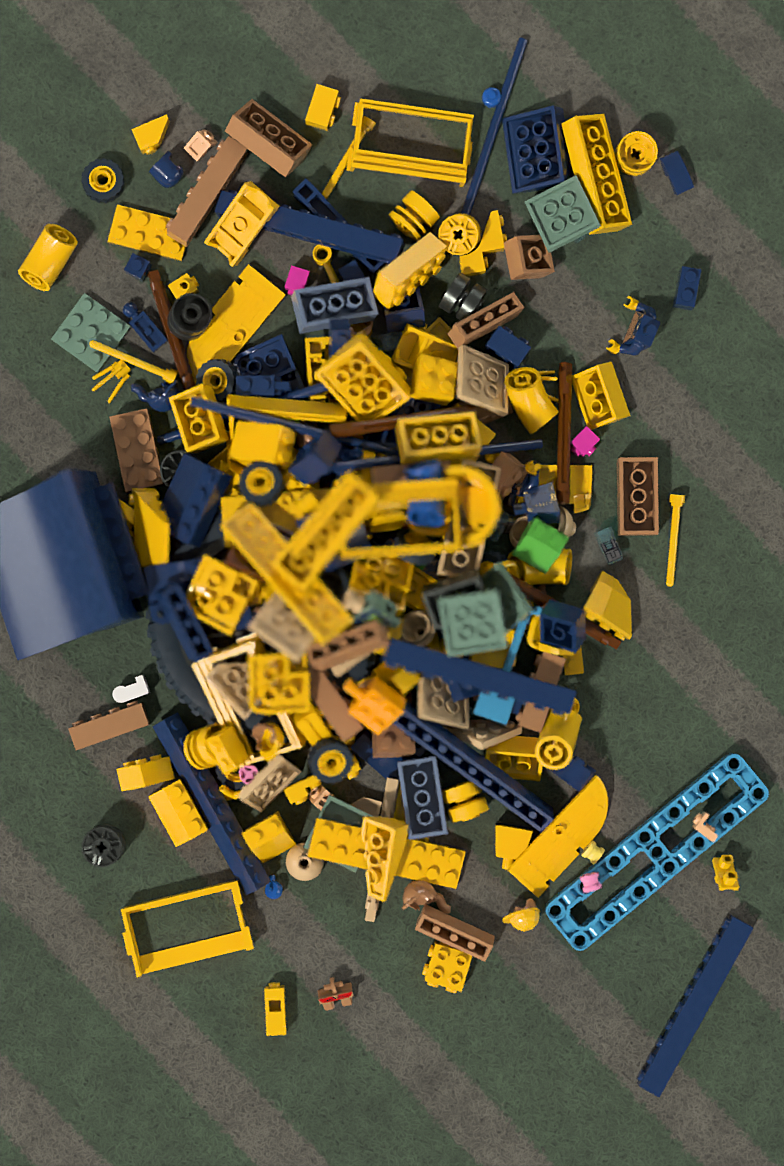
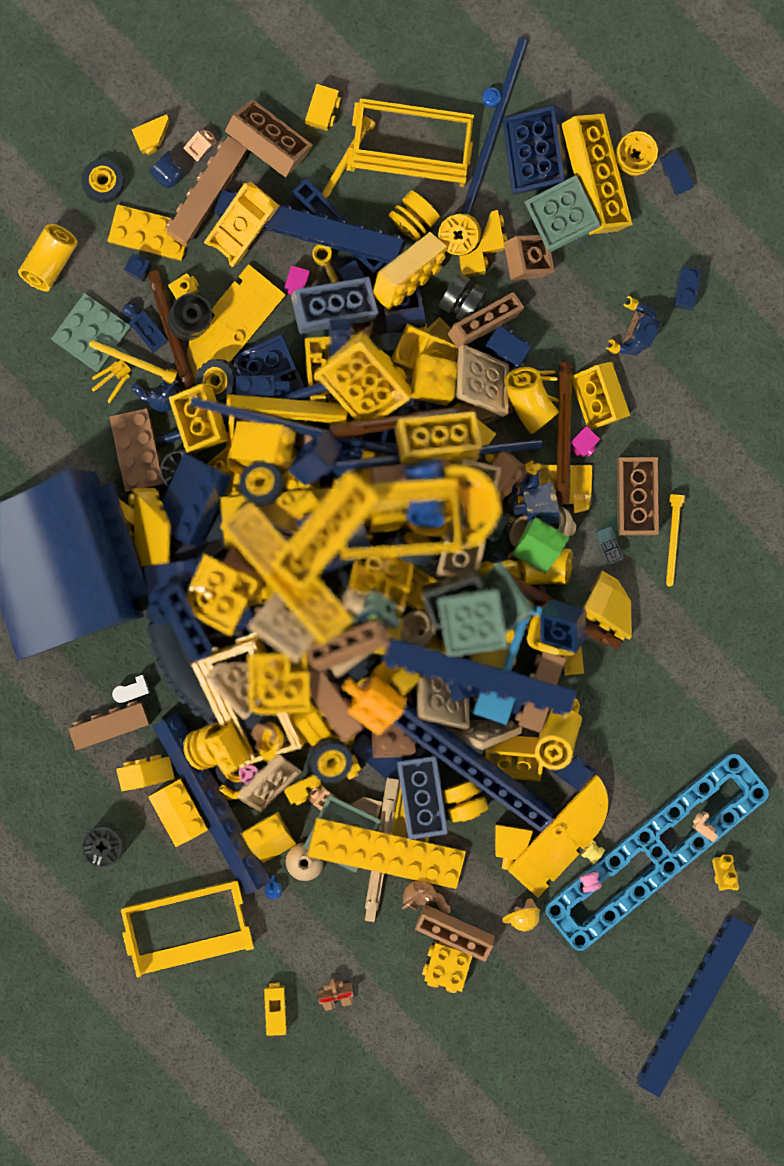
(384, 847): yellow wedge -> none

